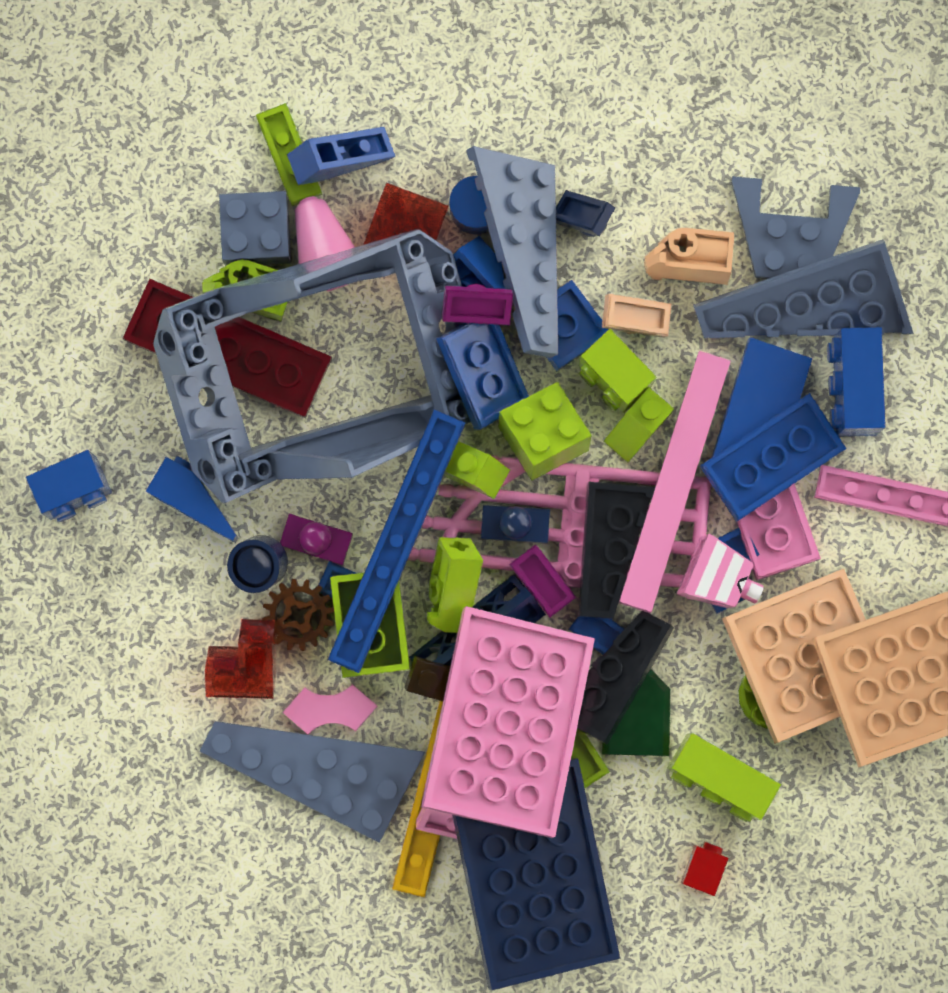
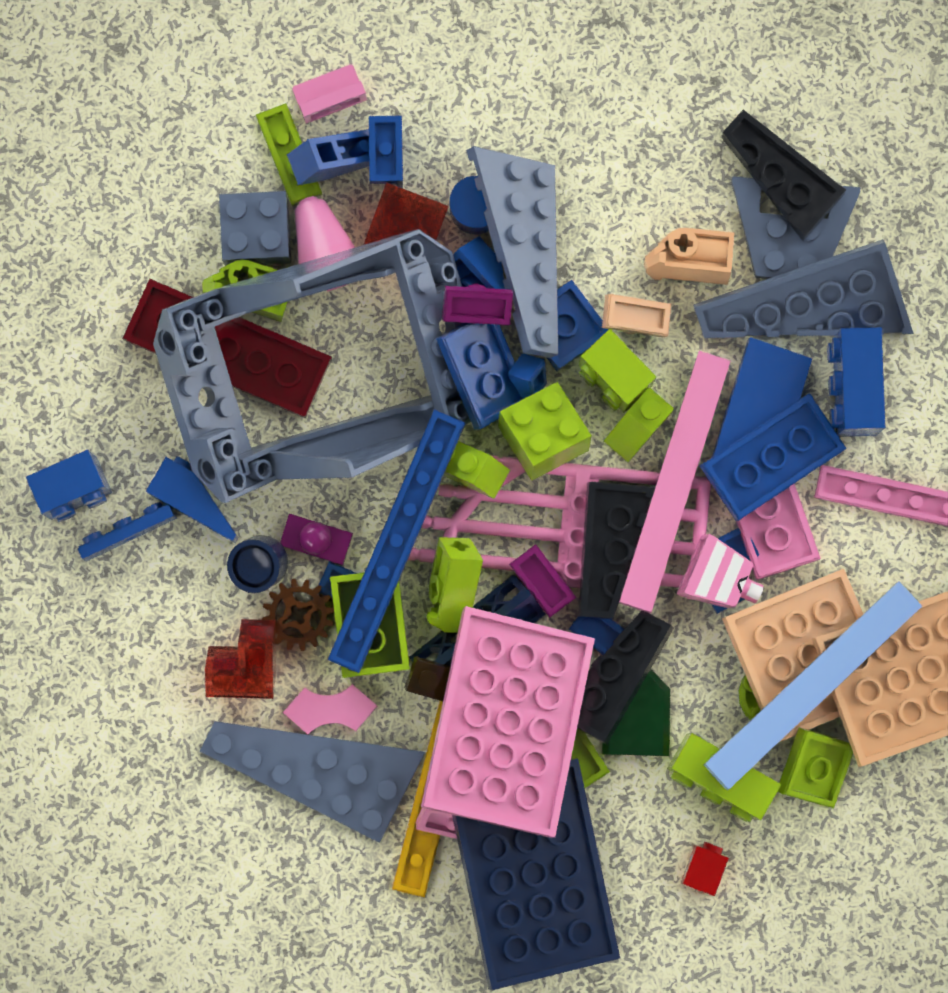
(125, 531): none -> blue tile
(329, 93): none -> bright pink panel
(385, 150): none -> blue panel
(515, 524): dark blue tile -> none
(528, 375): none -> blue slope
(583, 213): dark blue tile -> none
(786, 177): none -> black wing
(812, 685): none -> light blue tile
(816, 768): none -> lime tile

